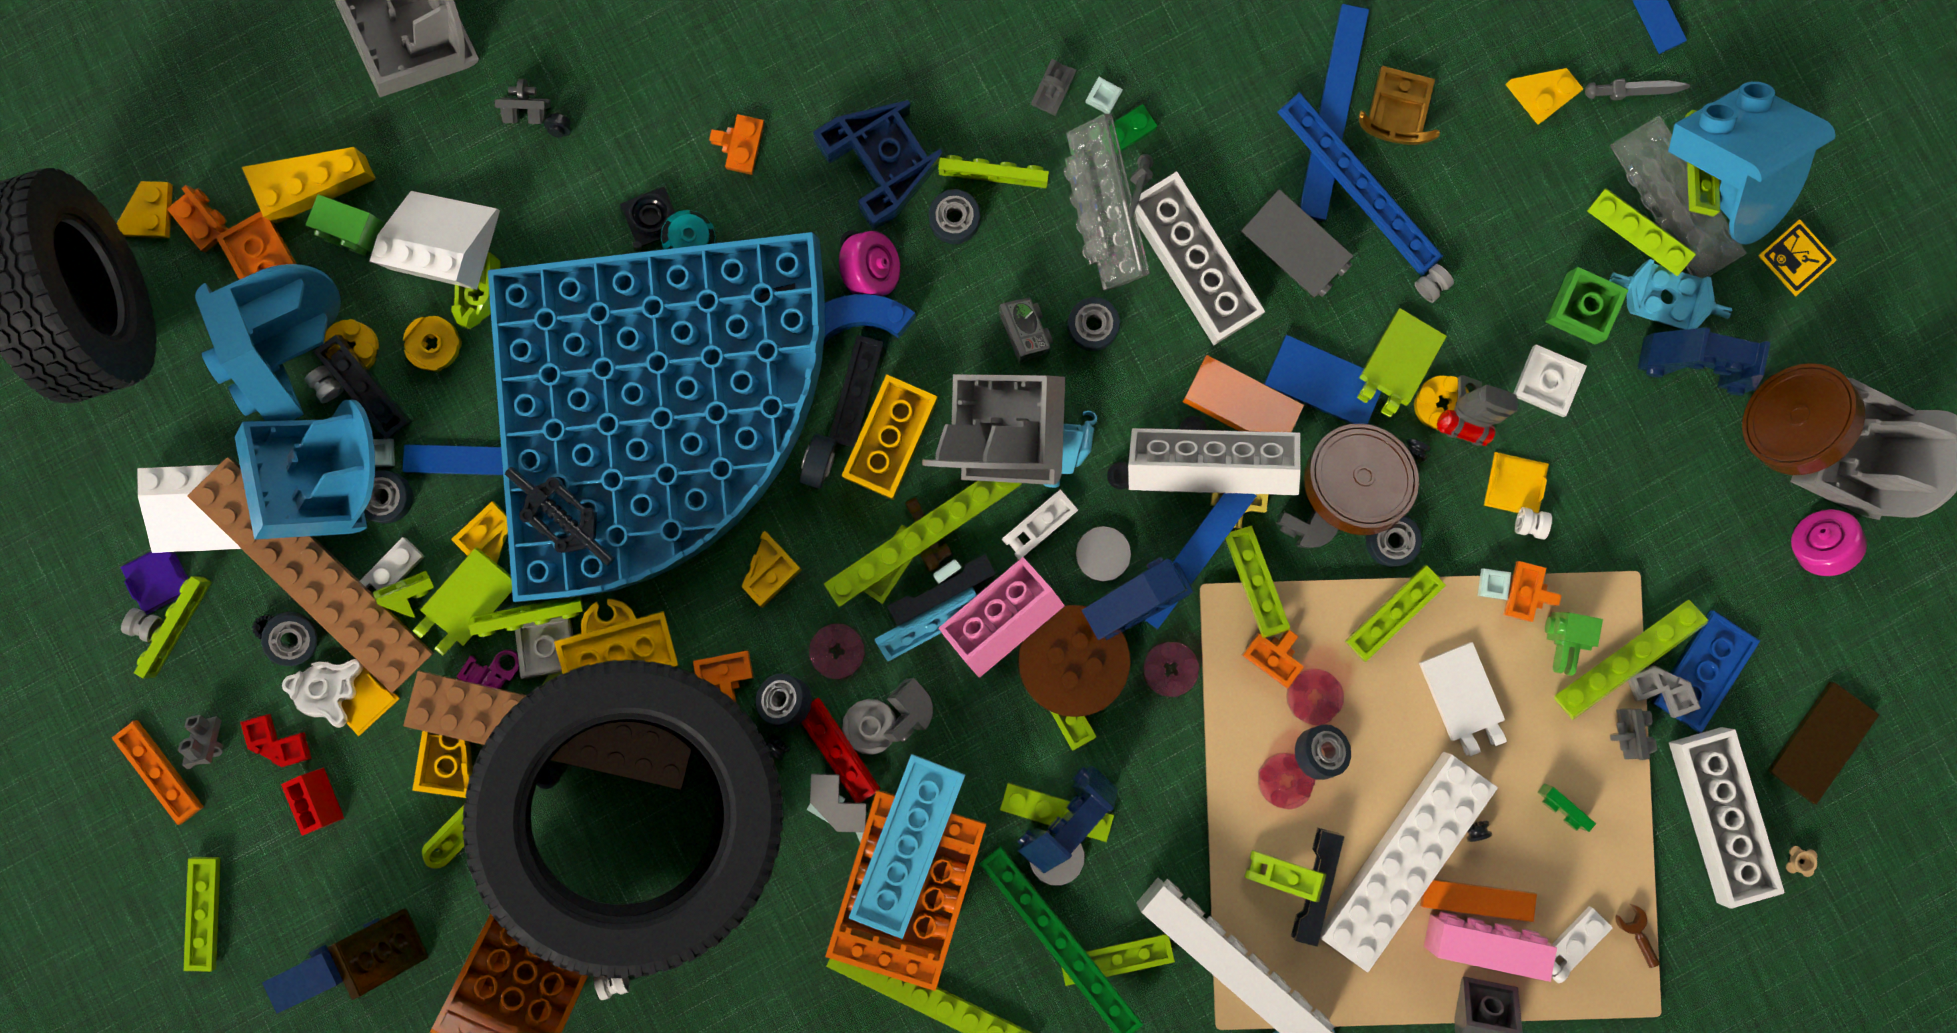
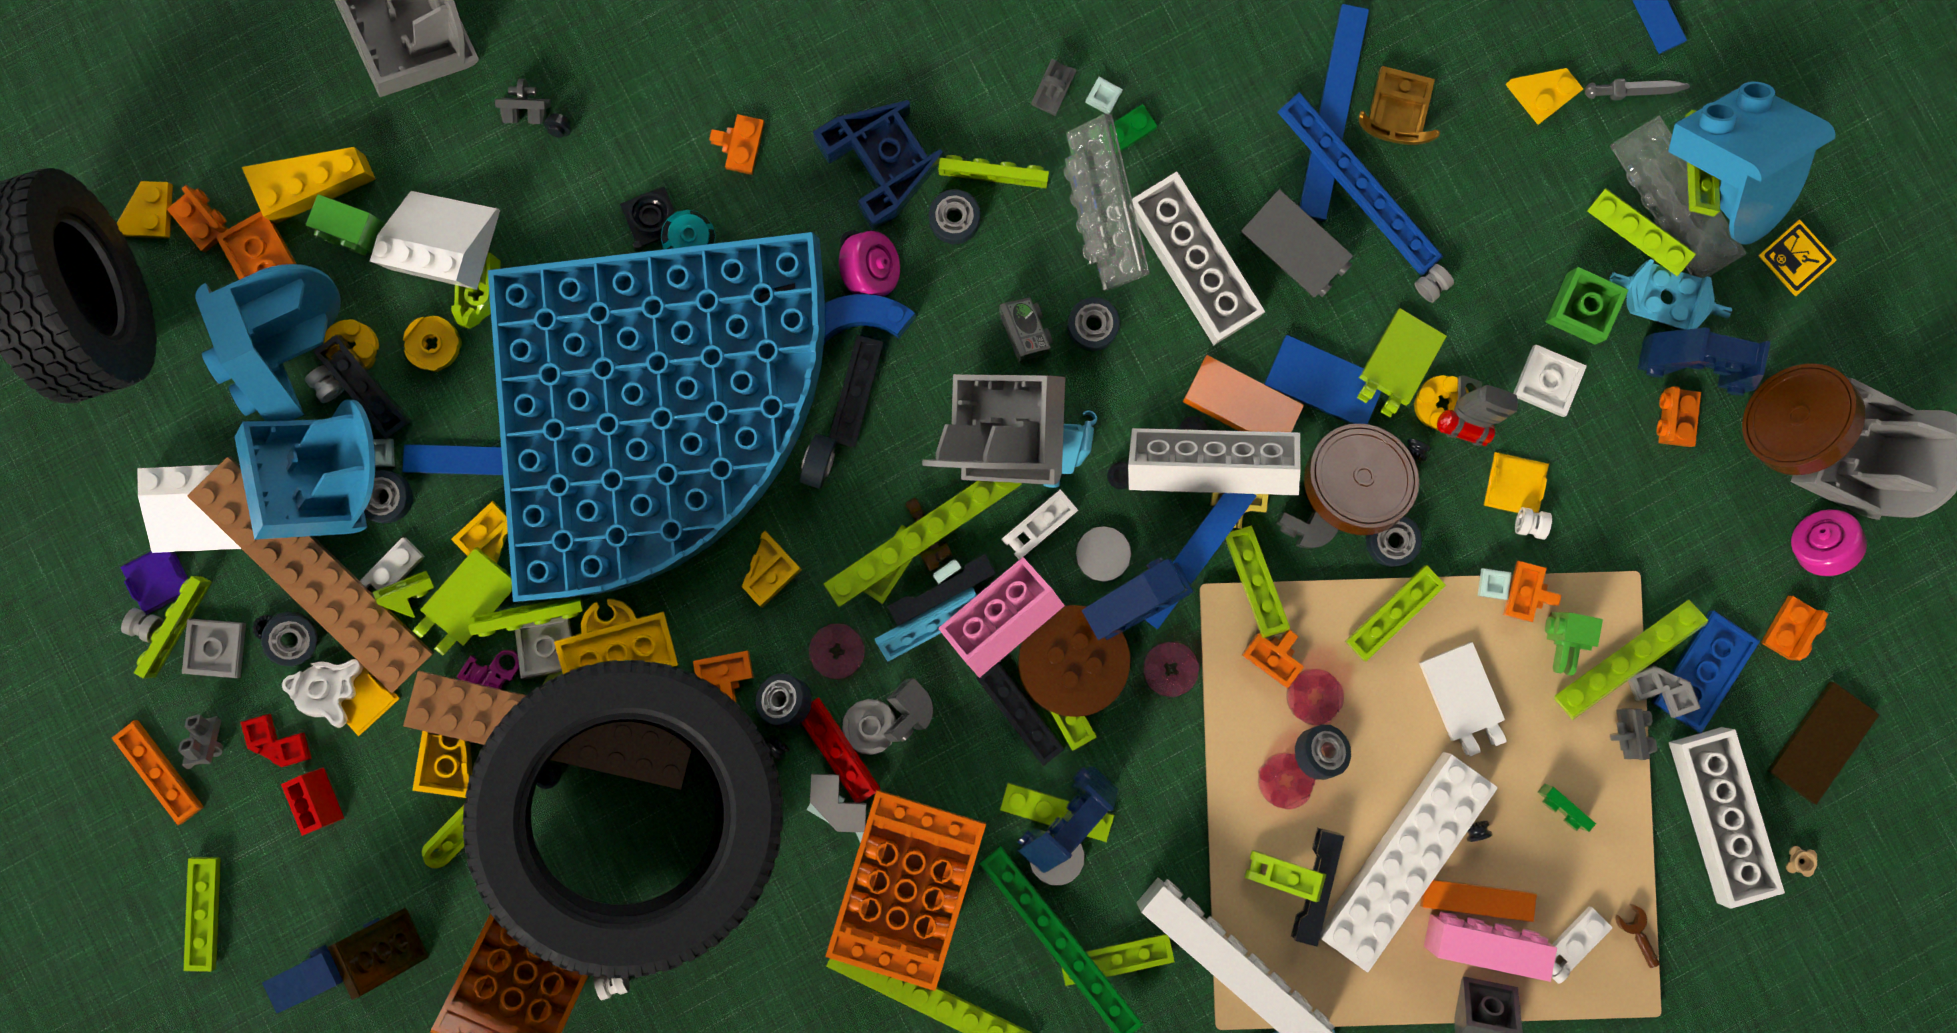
(213, 648): none -> light grey tile
(539, 499): black bar -> none
(890, 437): yellow brick -> none
(906, 846): medium azure plate -> none
(1020, 714): none -> black tile
(1140, 178): dark grey sword -> none
(1678, 417): none -> orange bracket
(1794, 629): none -> orange bracket

